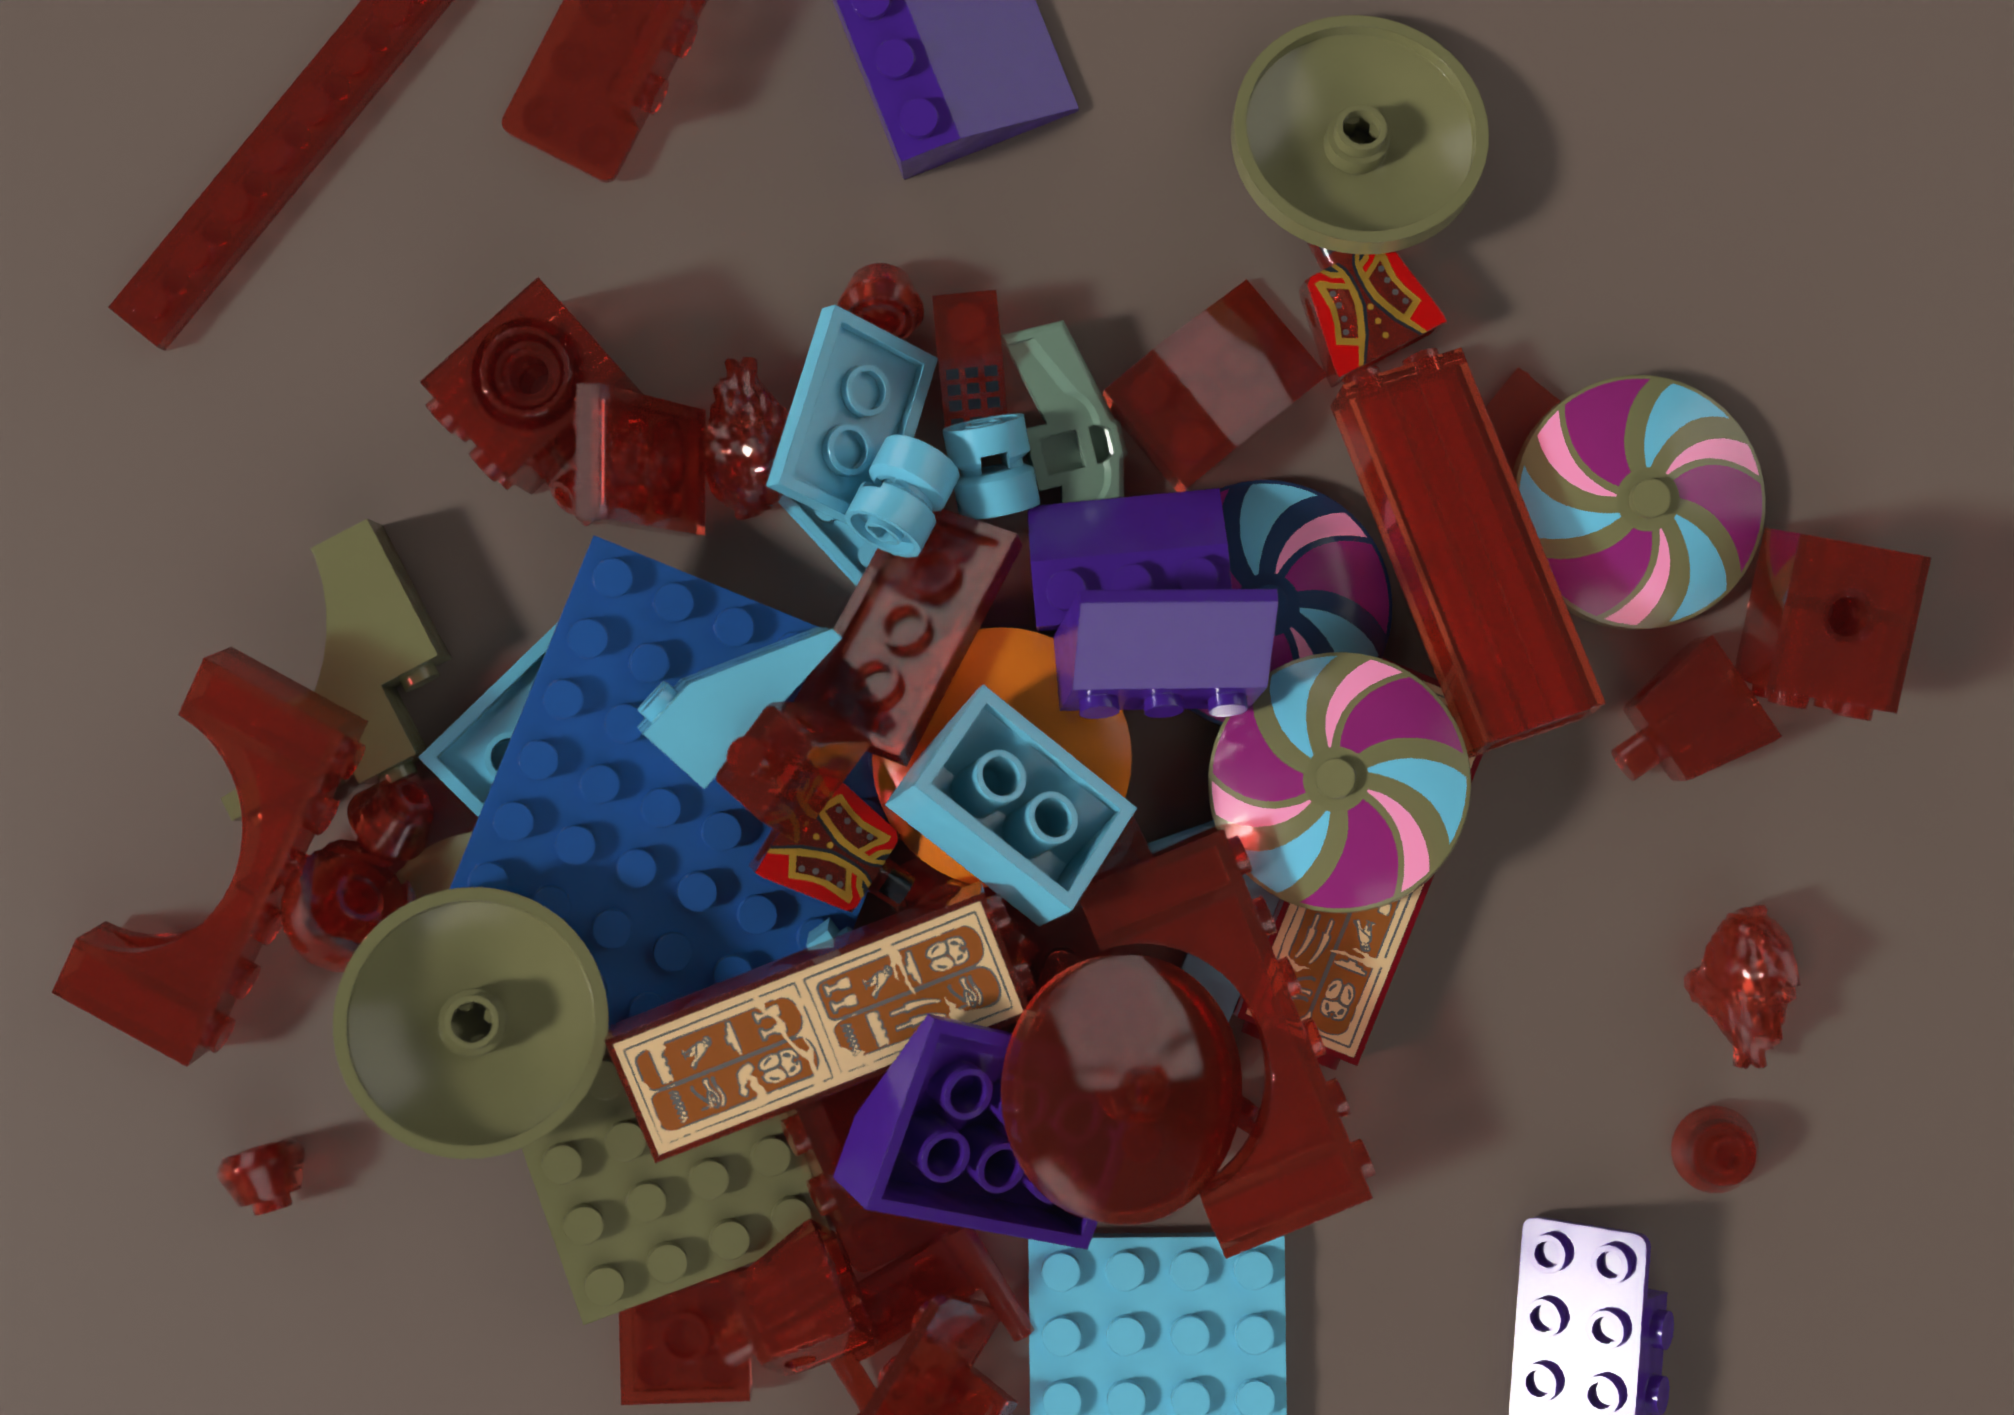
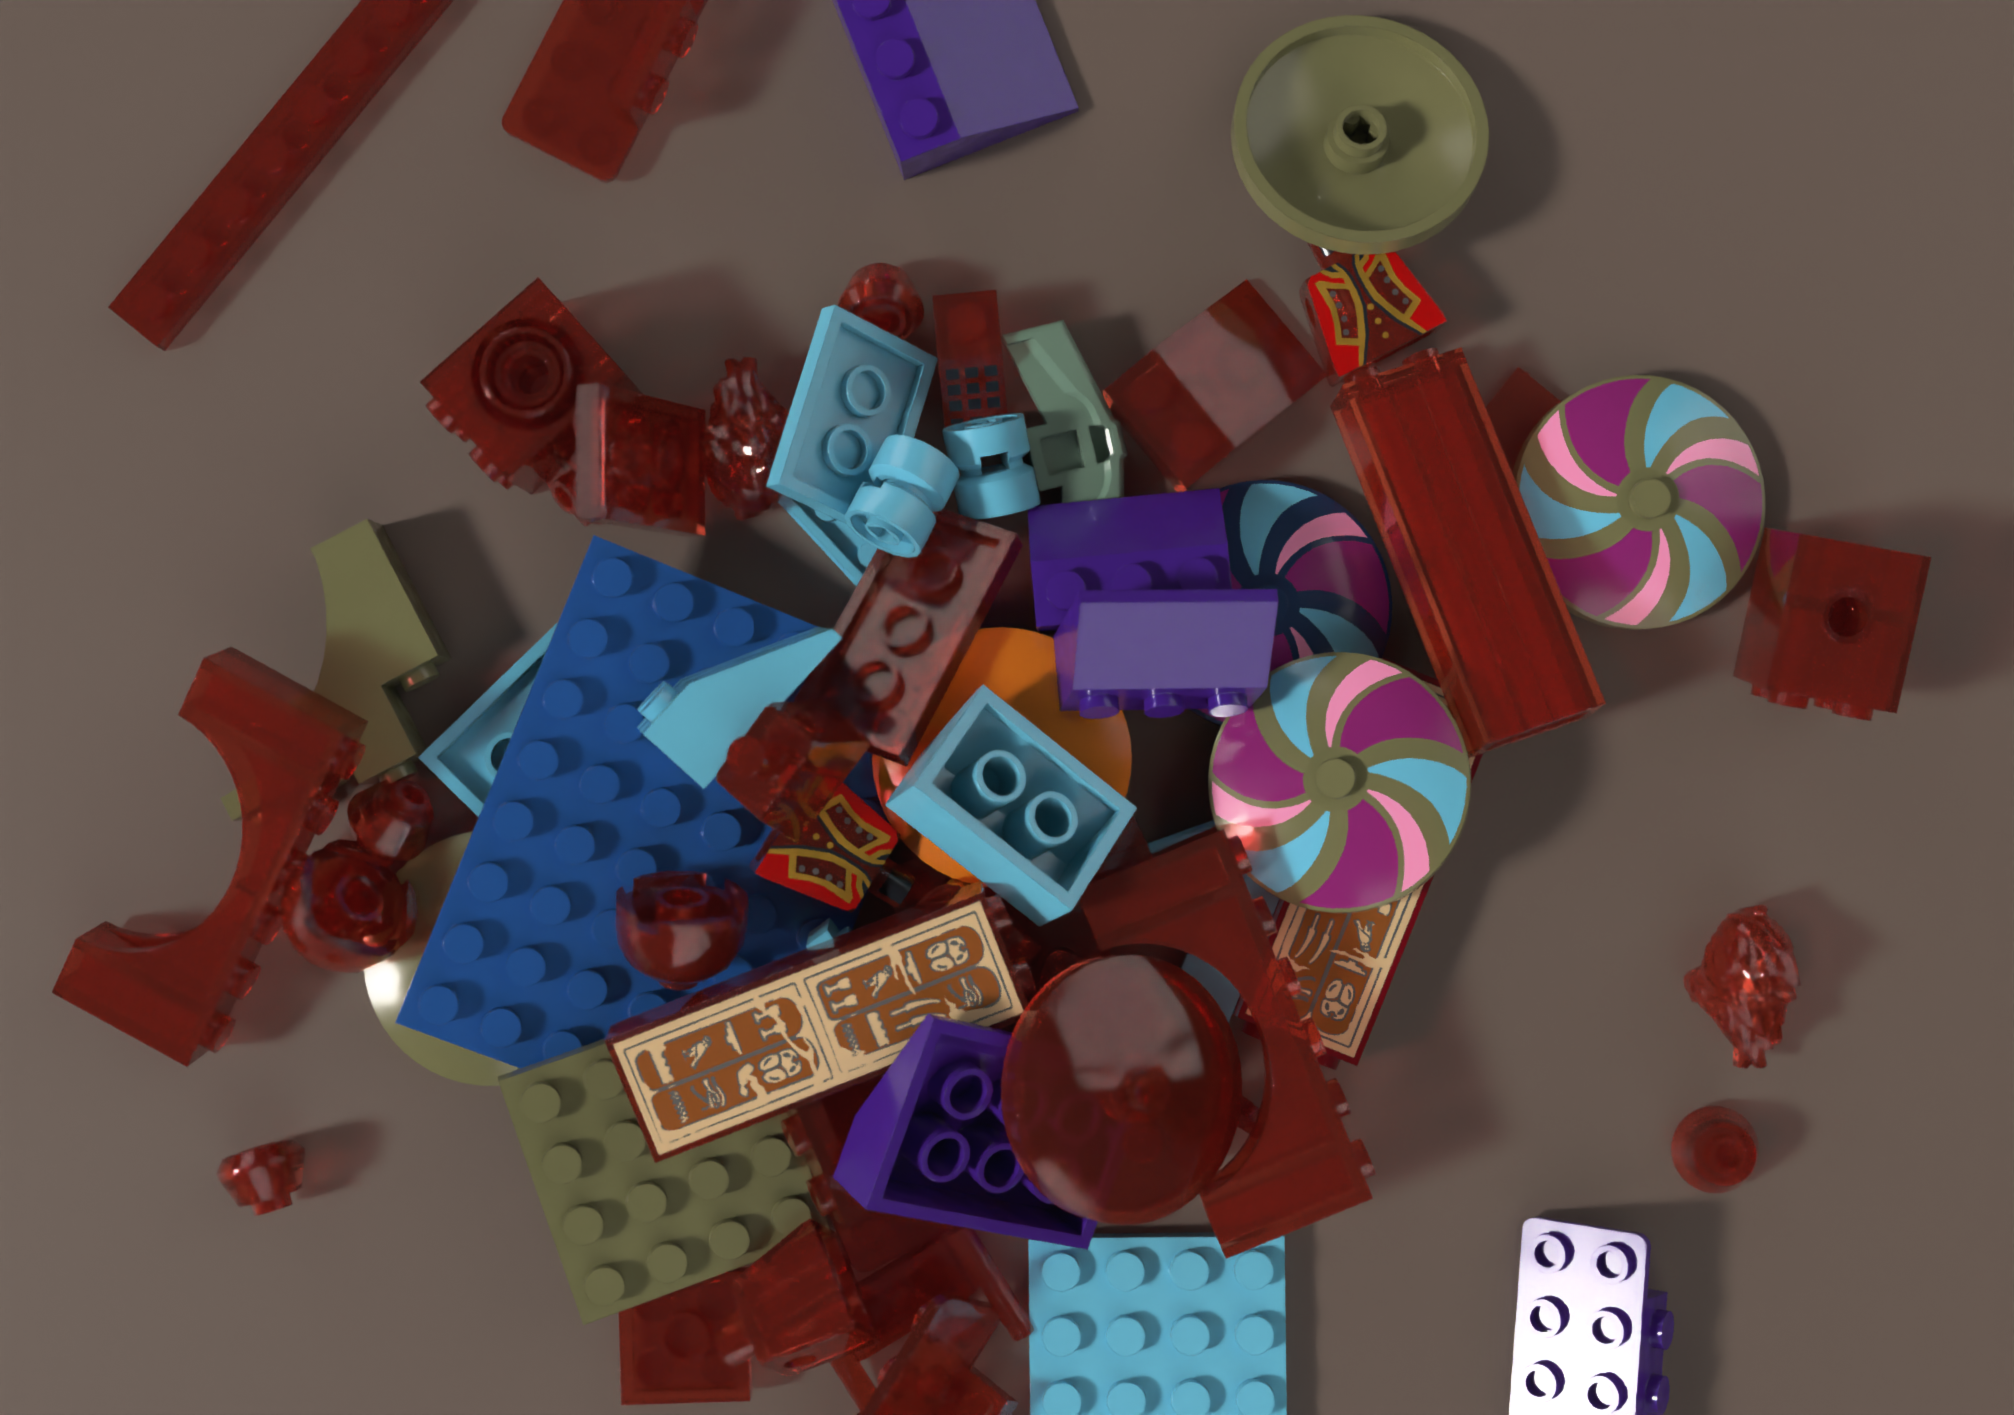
(470, 1023): olive dish -> none
(680, 927): none -> clear red cylinder
(1693, 716): clear red torso -> none

